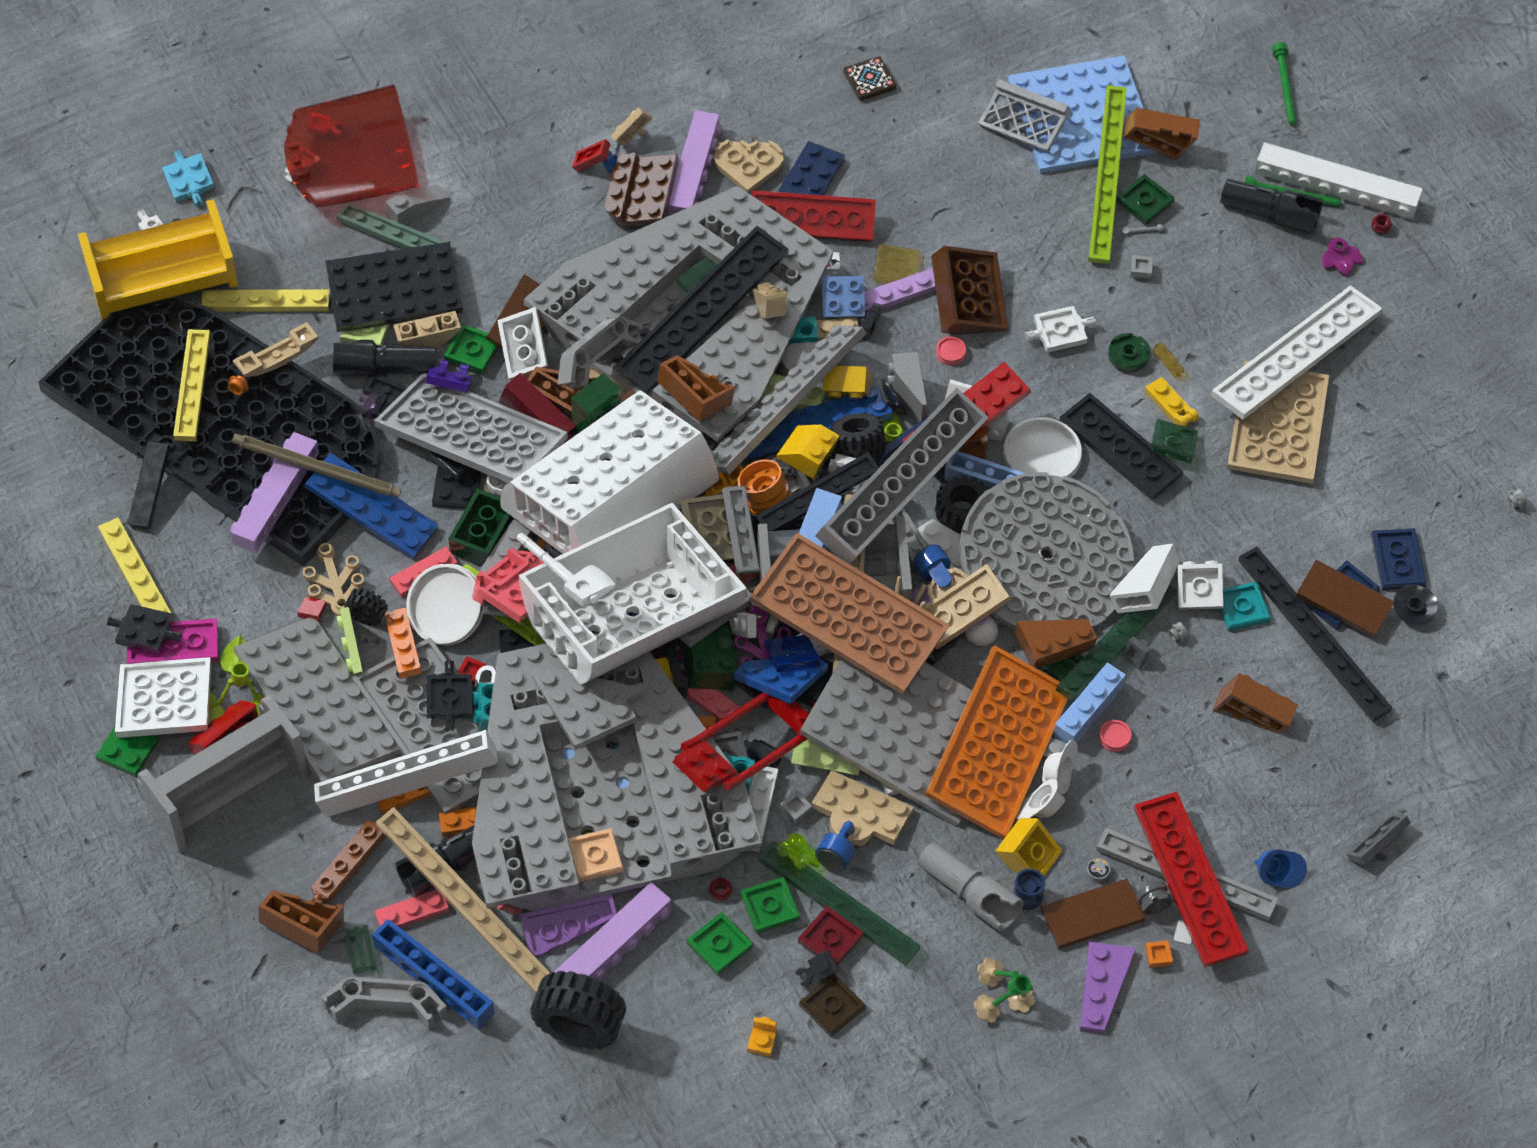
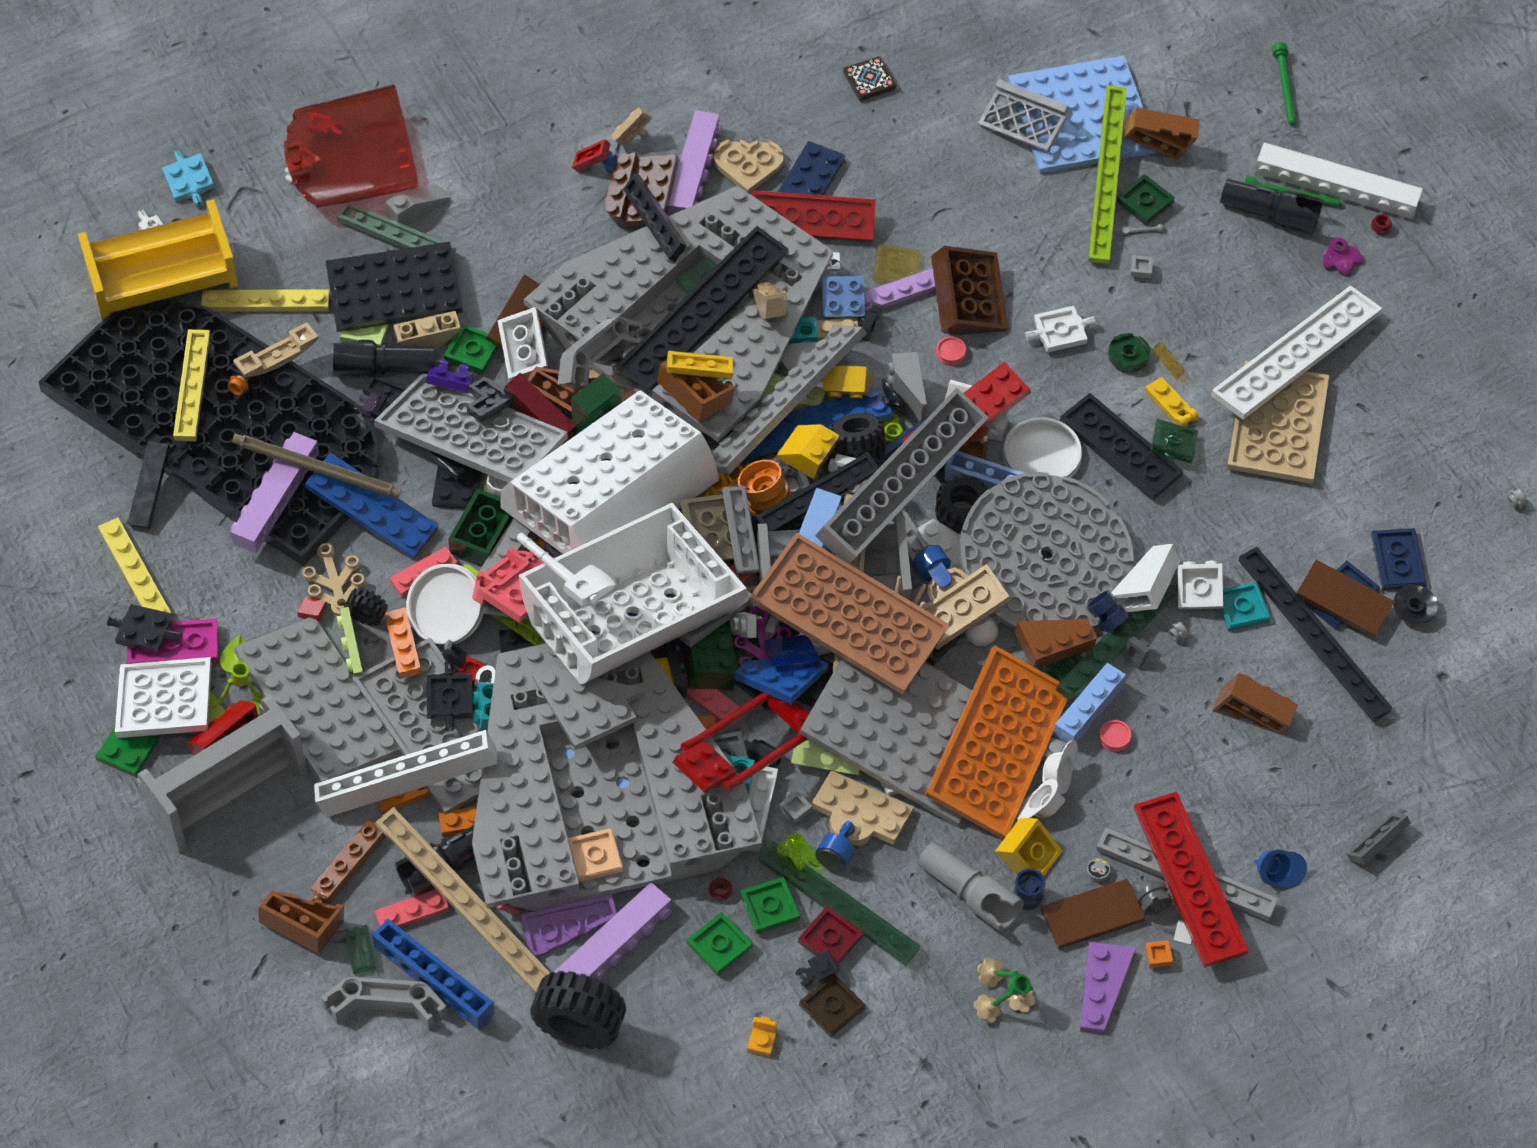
(453, 653): none -> black plate
(489, 400): none -> black plate
(654, 217): none -> black plate
(699, 364): none -> yellow plate
(1107, 611): none -> dark blue wheel

